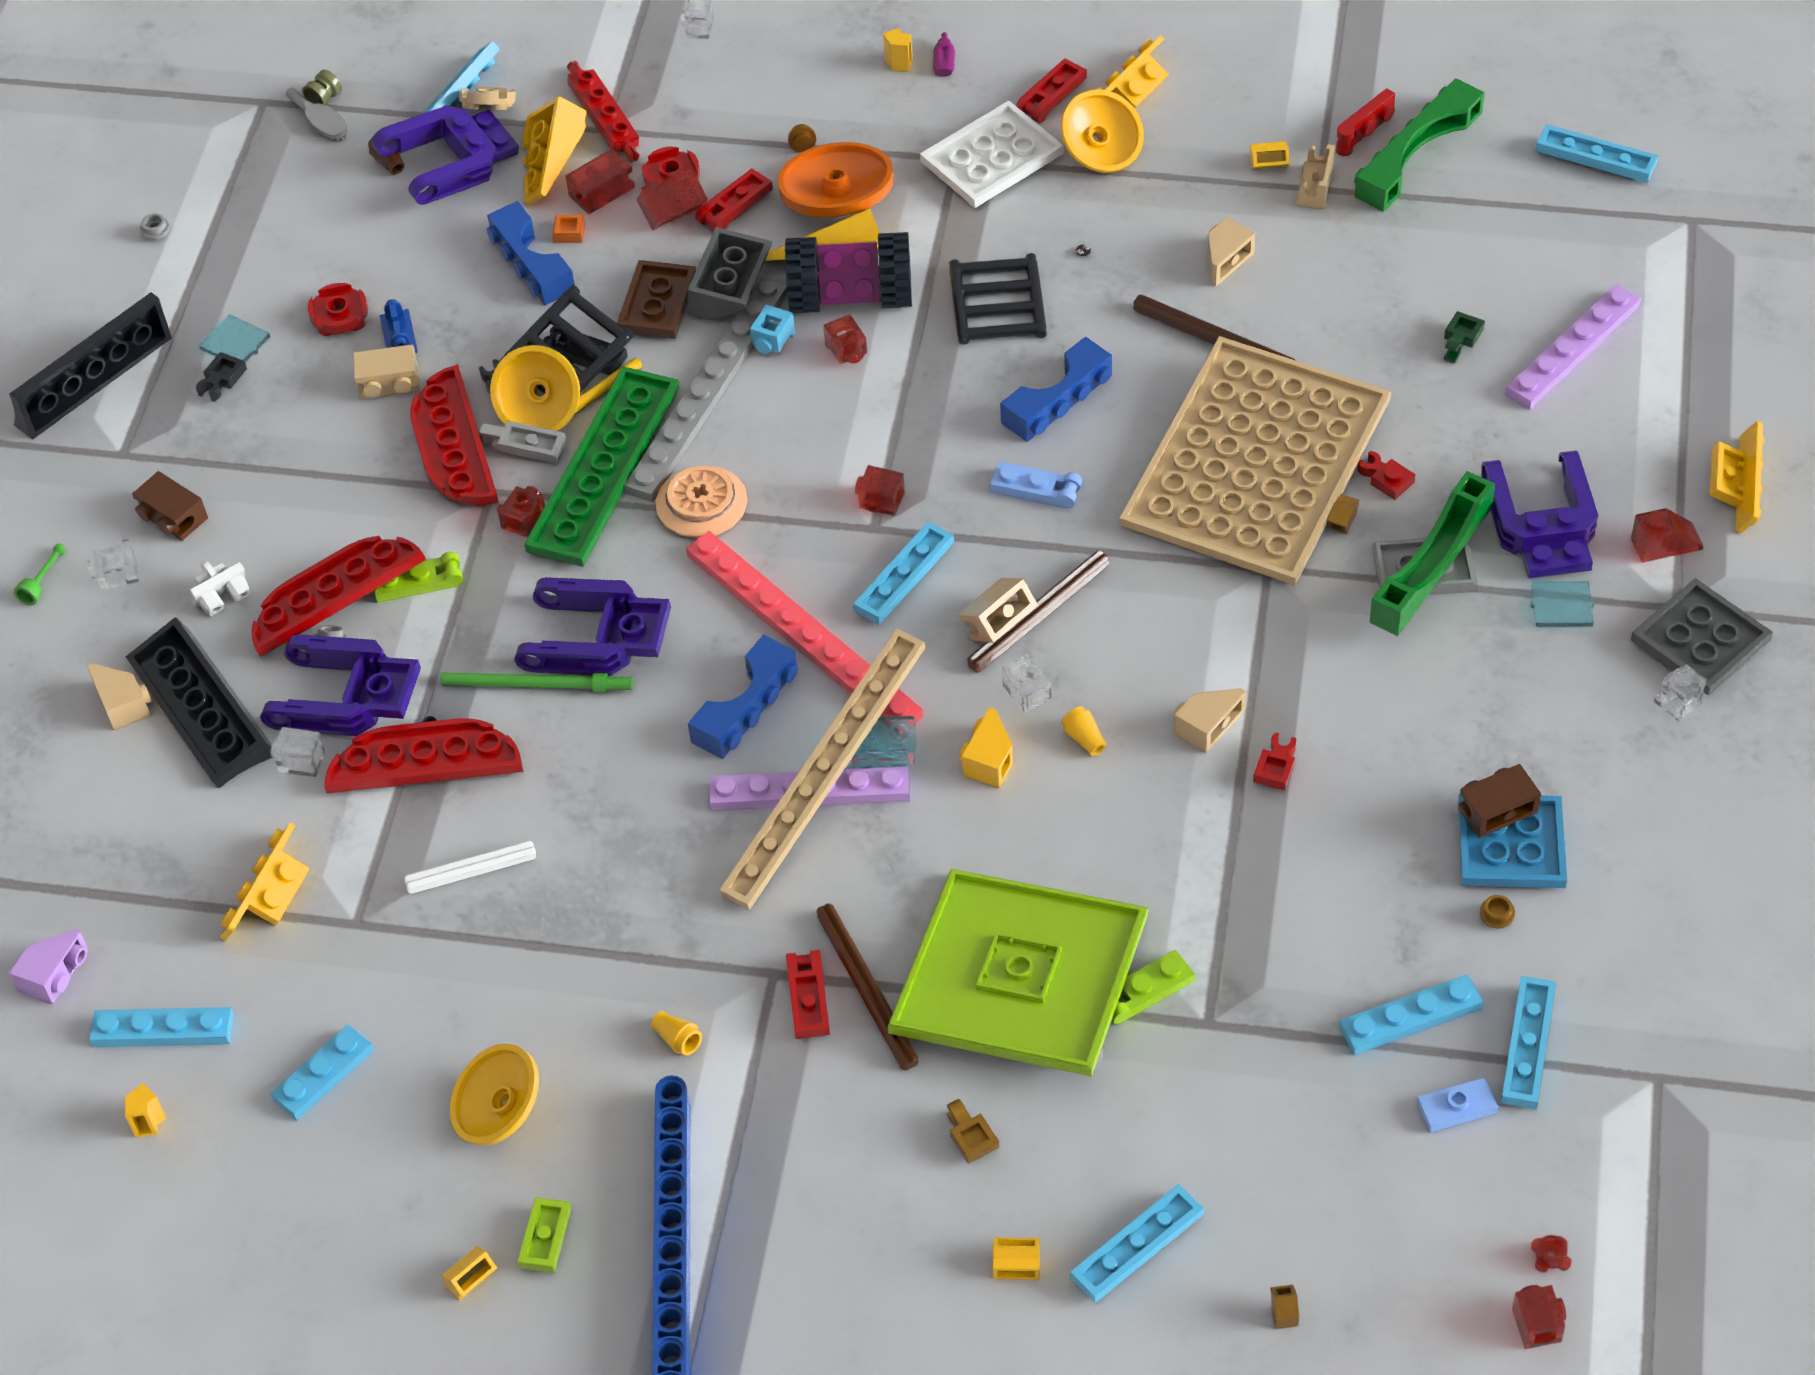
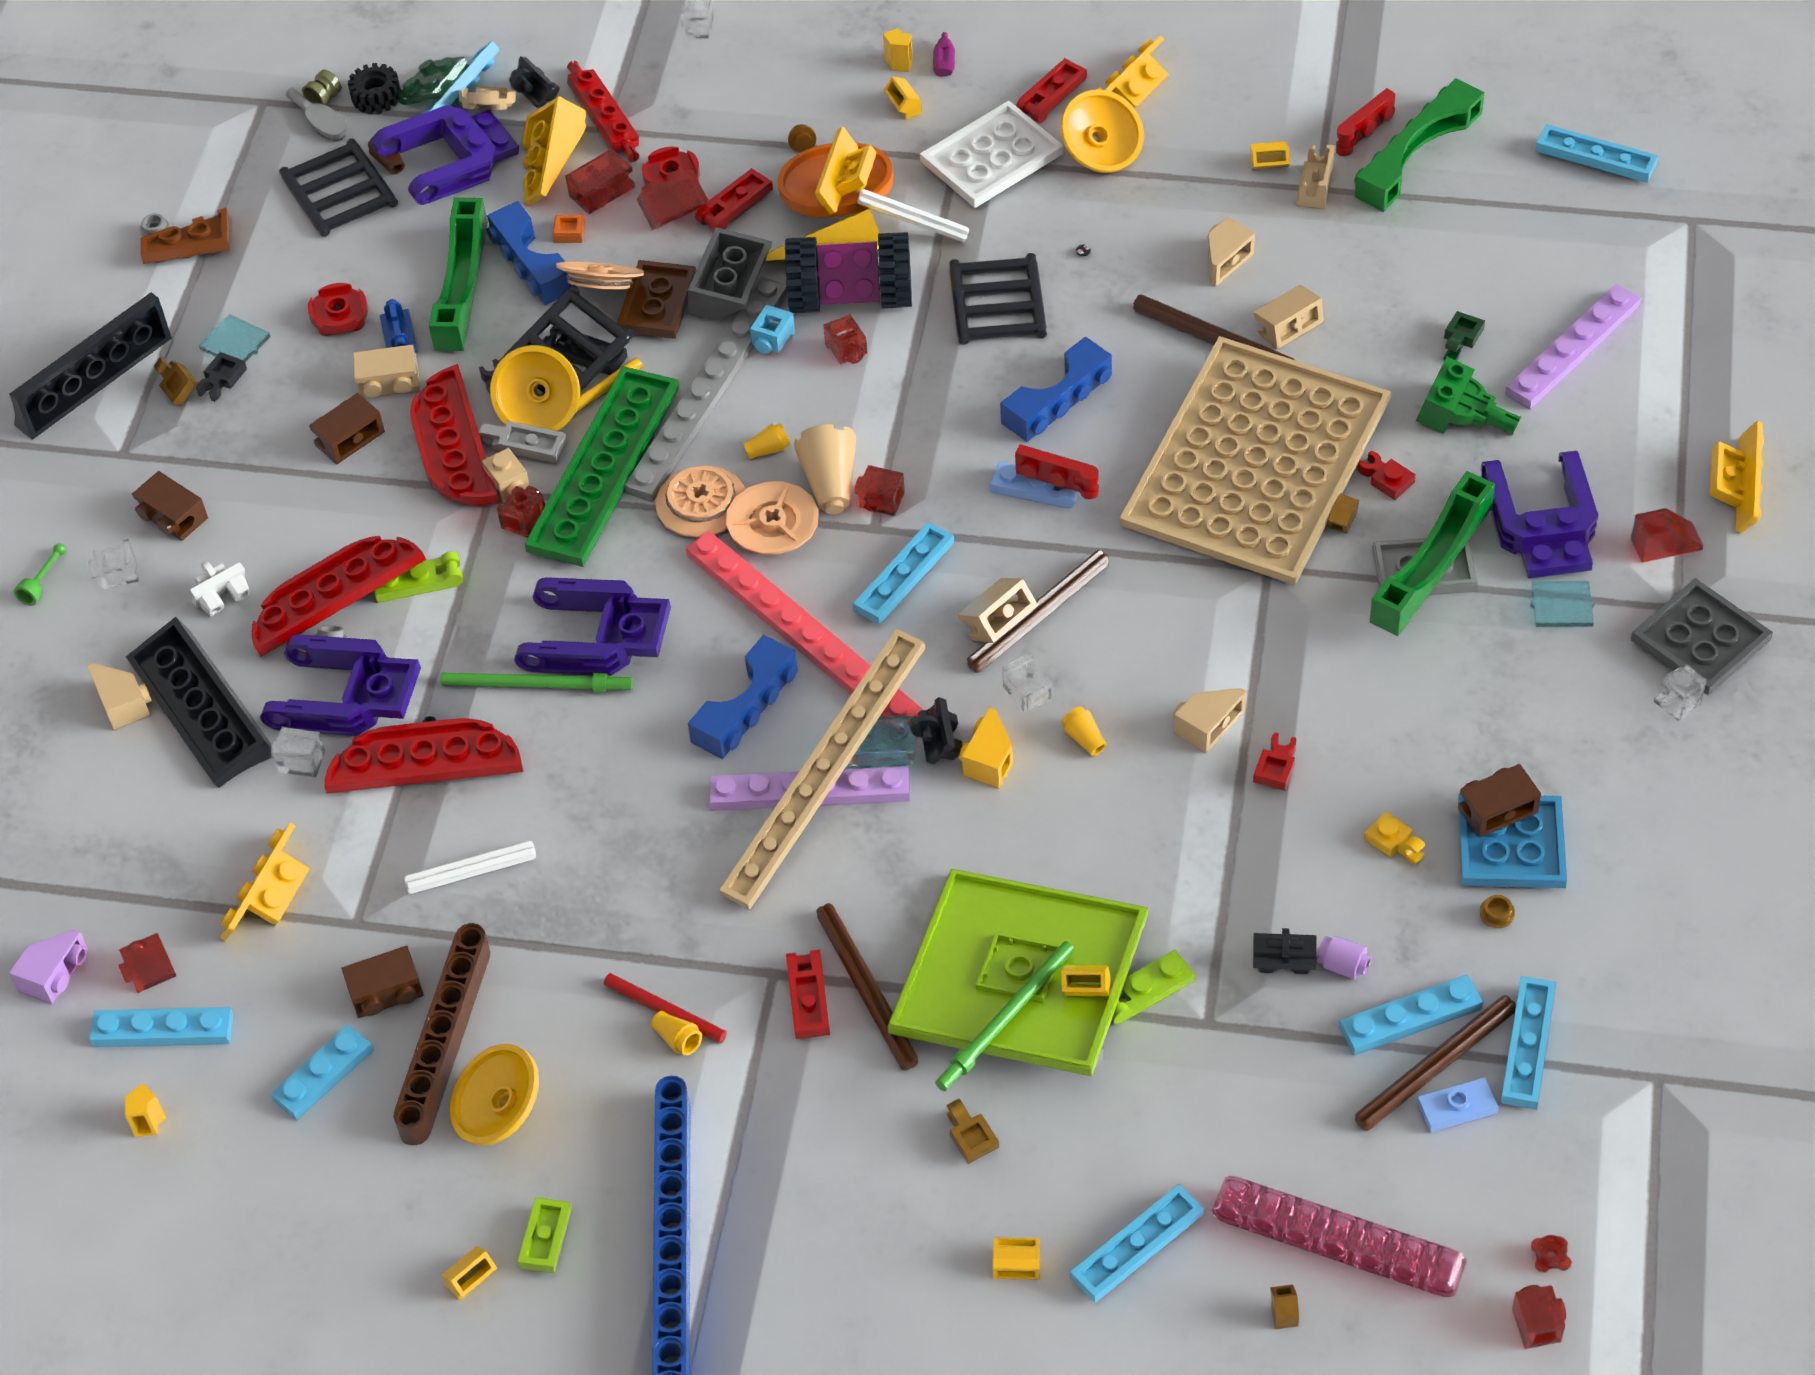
(146, 963): none -> clear red brick
(177, 380): none -> pearl gold plate
(196, 239): none -> dark orange wing
(347, 428): none -> reddish brown brick
(362, 165): none -> black bar
(371, 78): none -> black tyre
(382, 982): none -> reddish brown brick
(432, 80): none -> clear green plate
(445, 1046): none -> reddish brown beam
(453, 308): none -> green arch
(505, 472): none -> tan bracket
(533, 83): none -> black hips
(599, 274): none -> light nougat piece
(659, 1004): none -> red bar
(768, 441): none -> yellow cone
(772, 517): none -> light nougat piece
(828, 464): none -> tan cone
(844, 170): none -> yellow bracket
(911, 104): none -> yellow piece
(913, 215): none -> white axle
(936, 730): none -> black hips
(965, 1059): none -> bright green bar
(1057, 470): none -> red plate
(1085, 973): none -> yellow piece
(1284, 952): none -> black hips
(1289, 316): none -> tan hinge
(1339, 1236): none -> clear pink beam
(1343, 957): none -> lavender brick
(1394, 836): none -> yellow plate
(1435, 1063): none -> reddish brown axle
(1462, 401): none -> green brick

